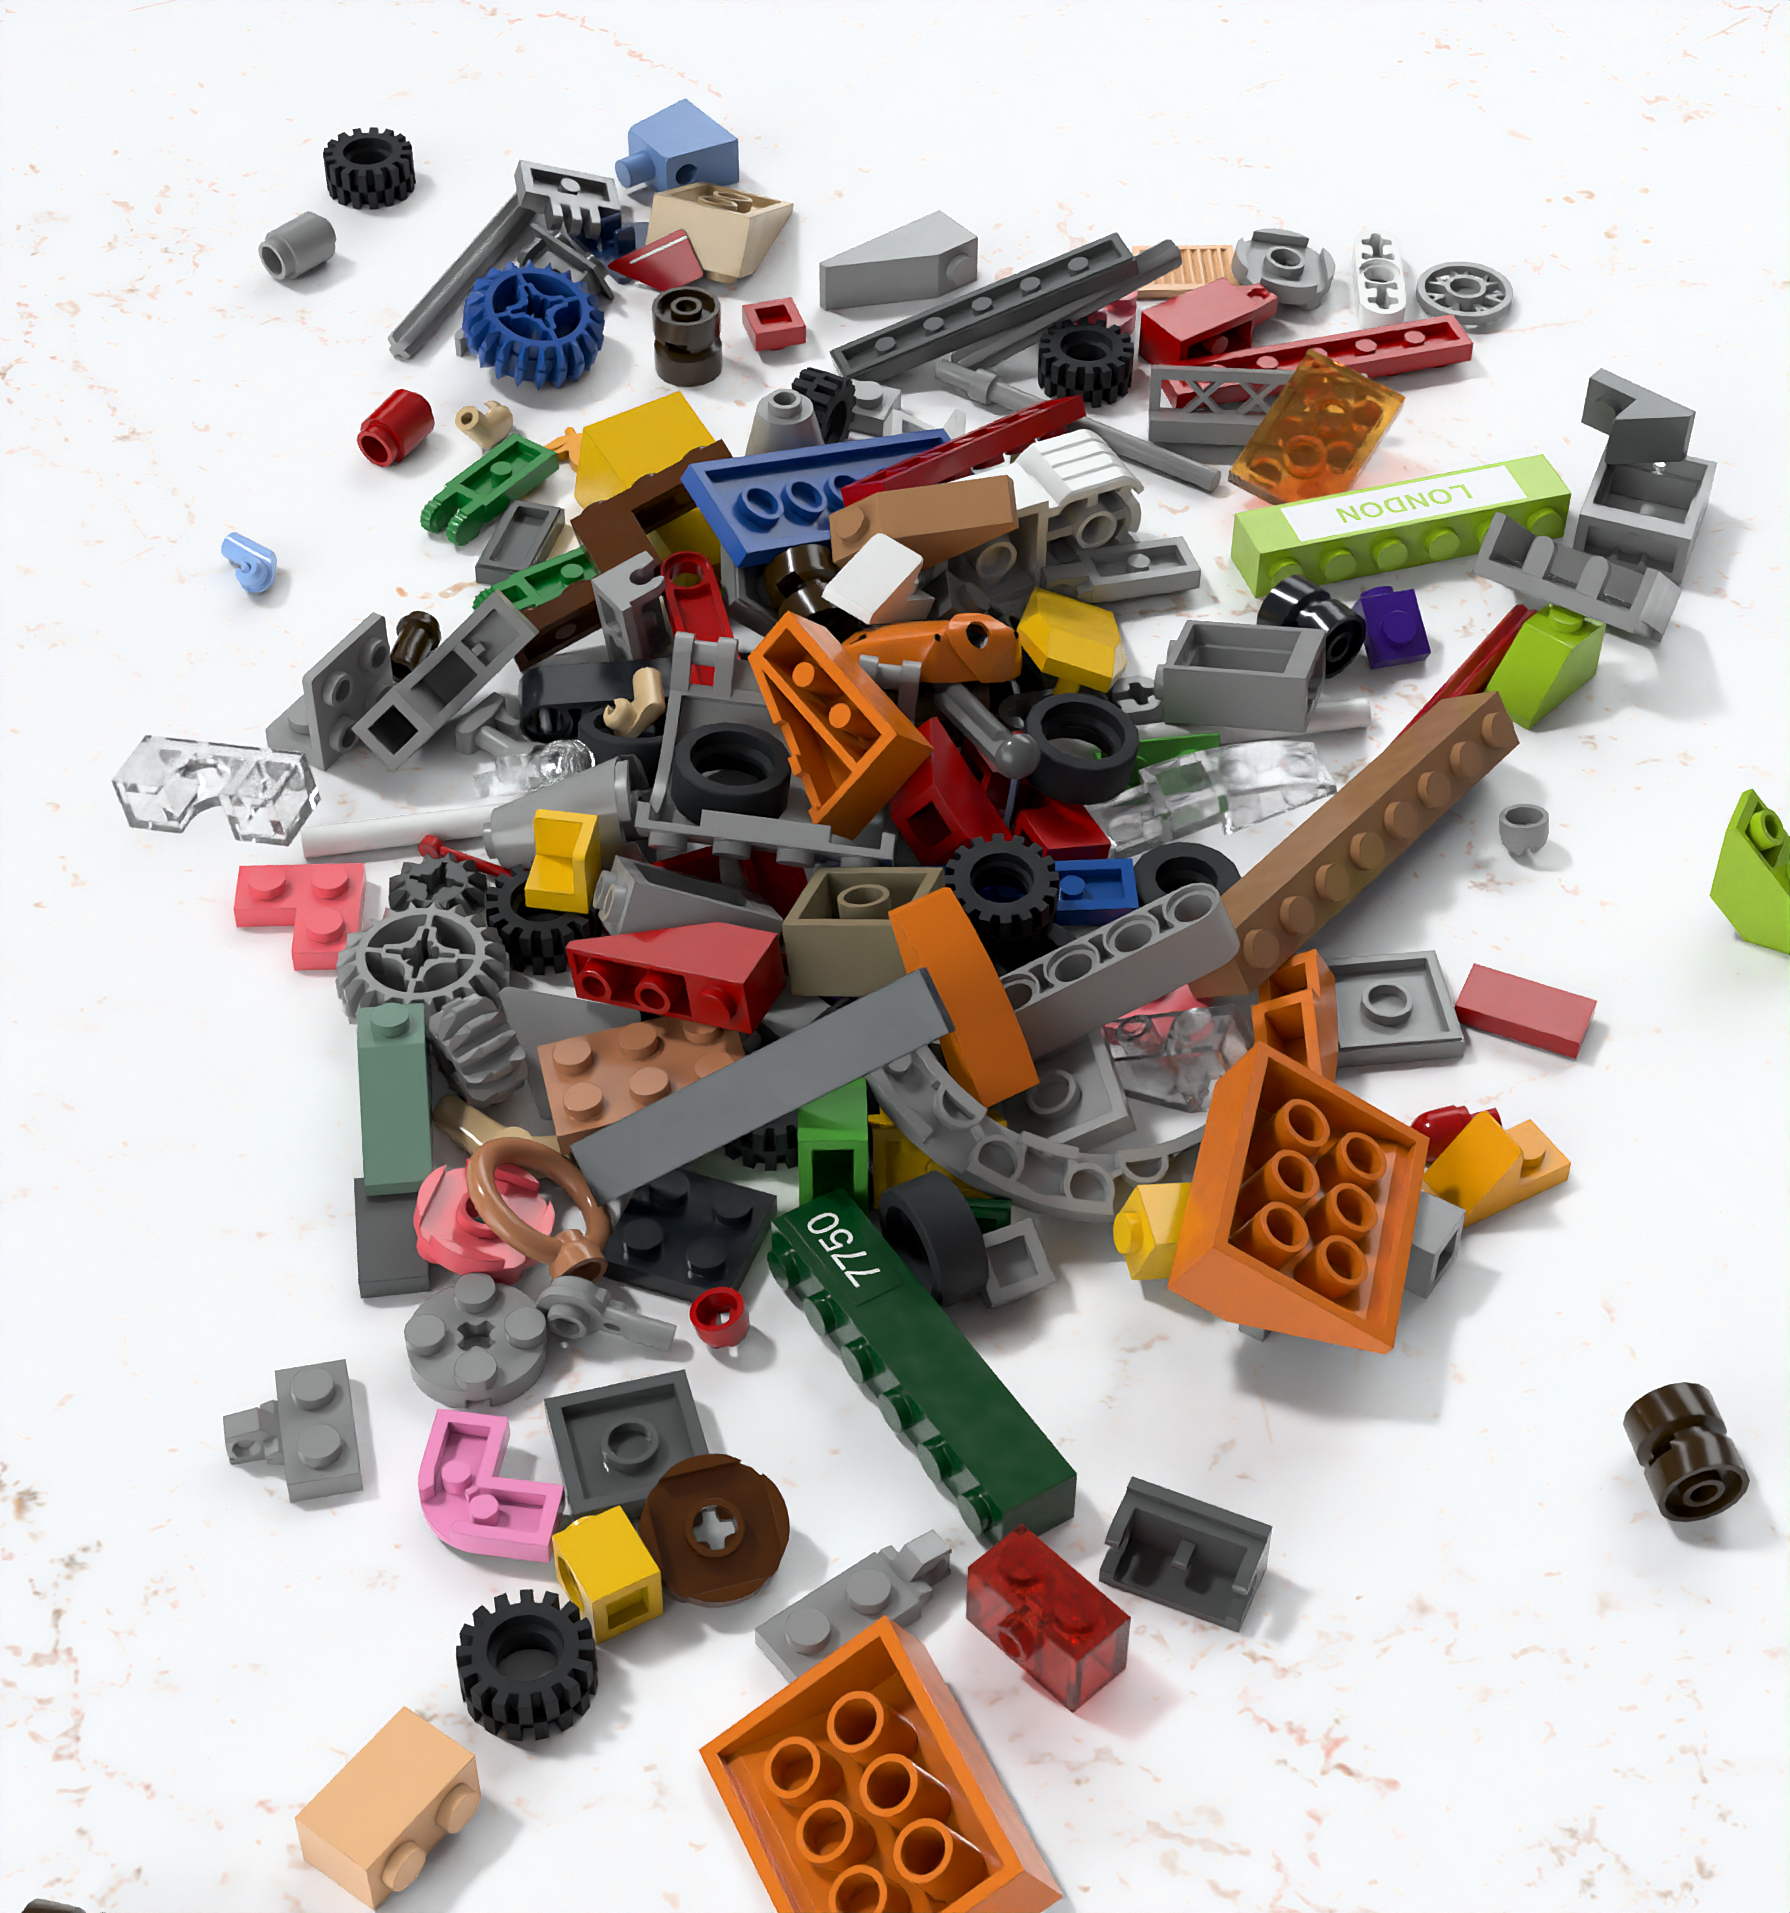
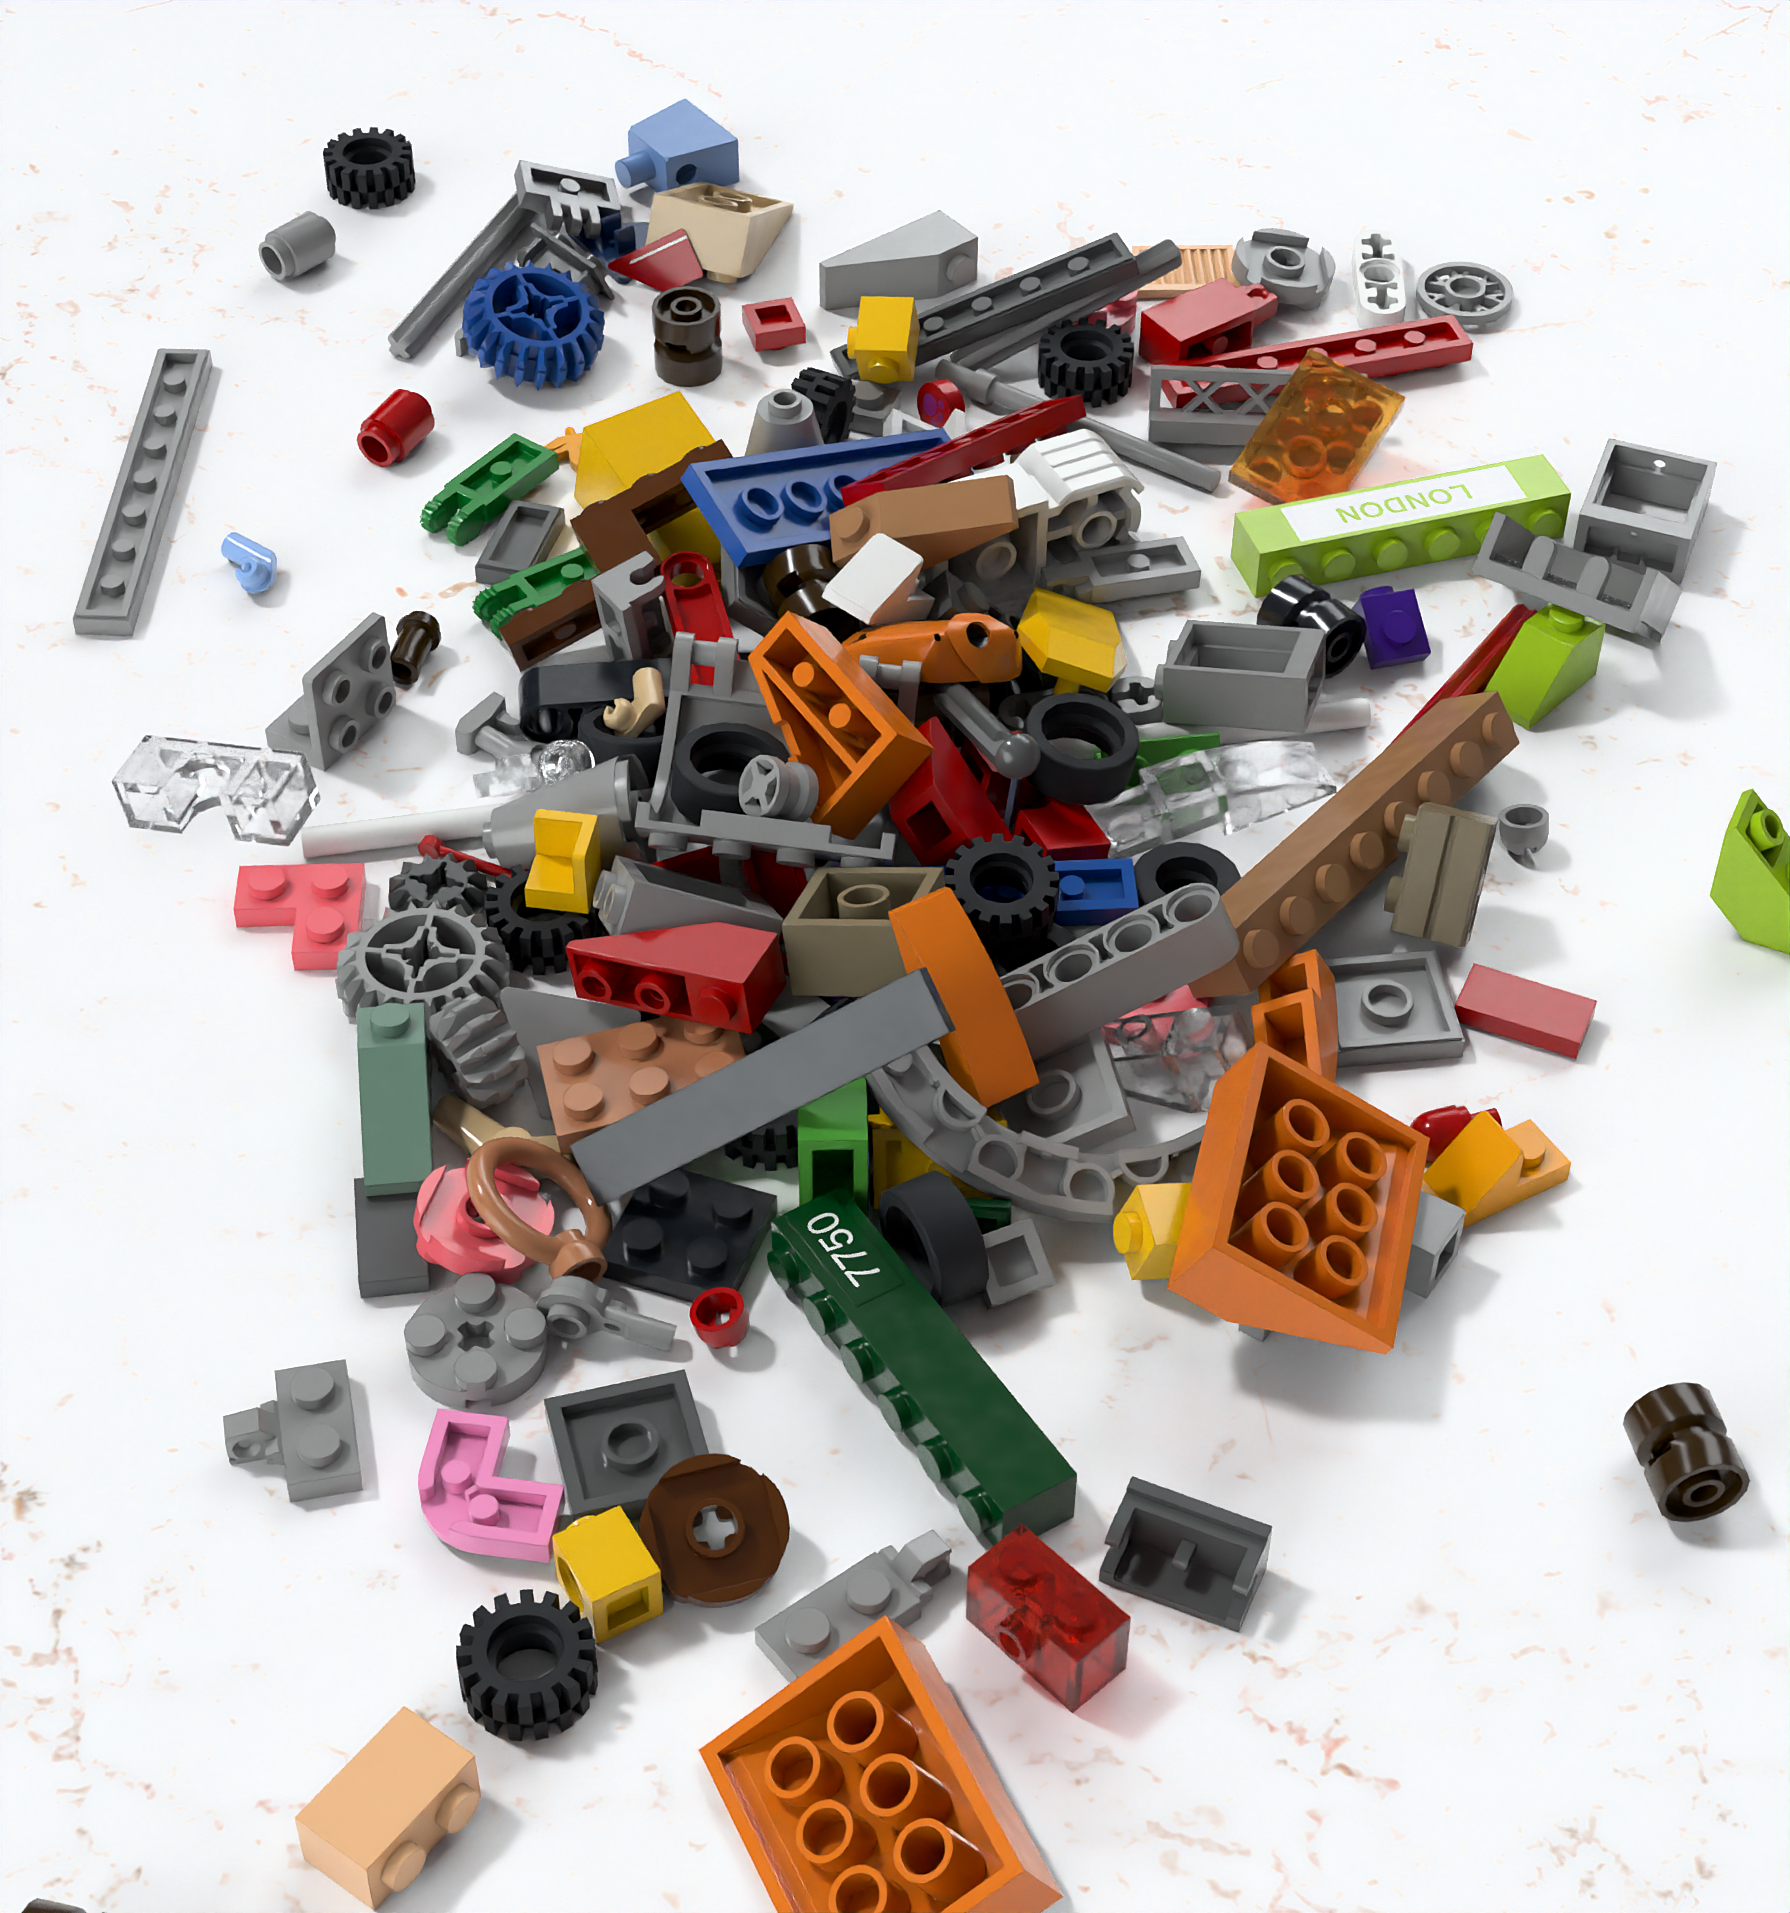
(143, 494): none -> light grey tile
(445, 681): light grey arch -> none
(488, 428): tan arm -> none
(778, 789): none -> light grey wheel
(885, 339): none -> yellow brick
(937, 402): none -> red tile
(1441, 873): none -> dark tan brick
(1638, 421): dark grey slope -> none

